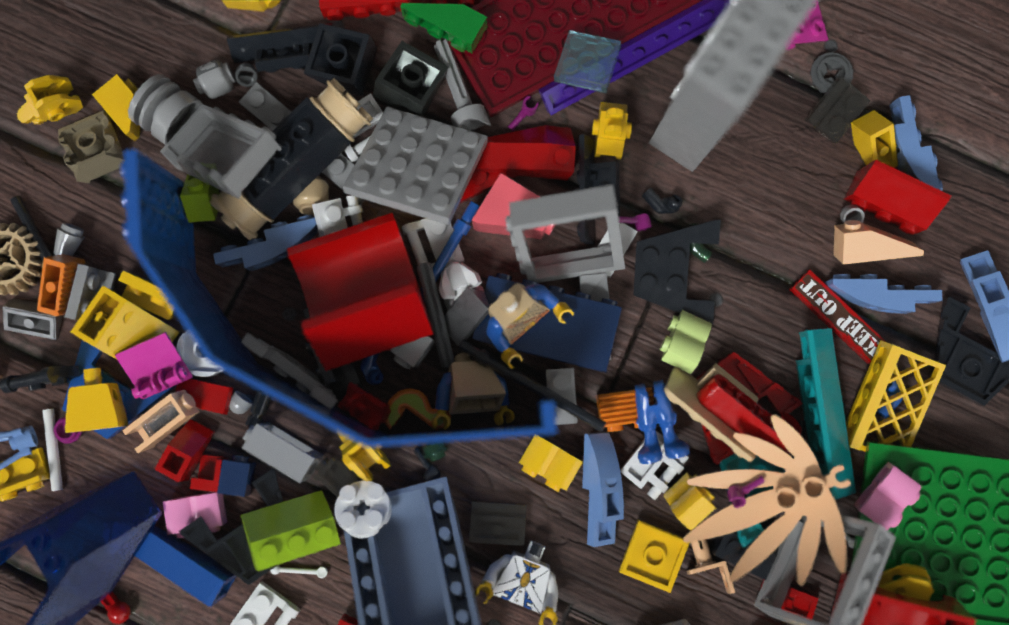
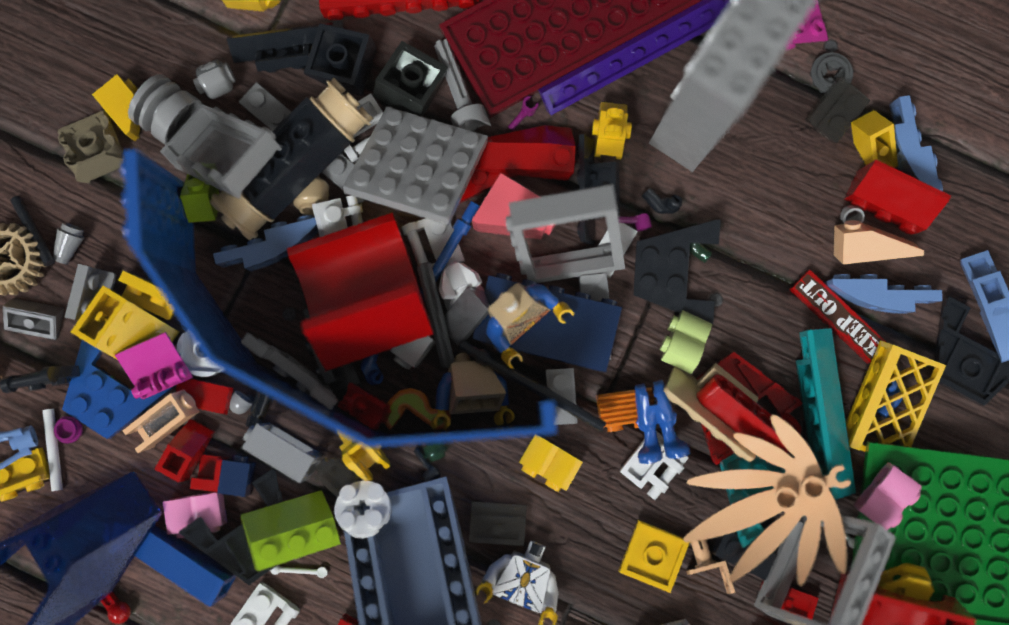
(48, 100): yellow hinge -> none
(57, 283): orange brick -> none
(94, 405): yellow torso -> none
(244, 78): dark grey hinge -> none
(448, 21): green slope -> none
(587, 61): clear light blue plate -> none
(605, 488): medium blue slope -> none
(689, 502): yellow brick -> none
(737, 493): magenta hand -> none

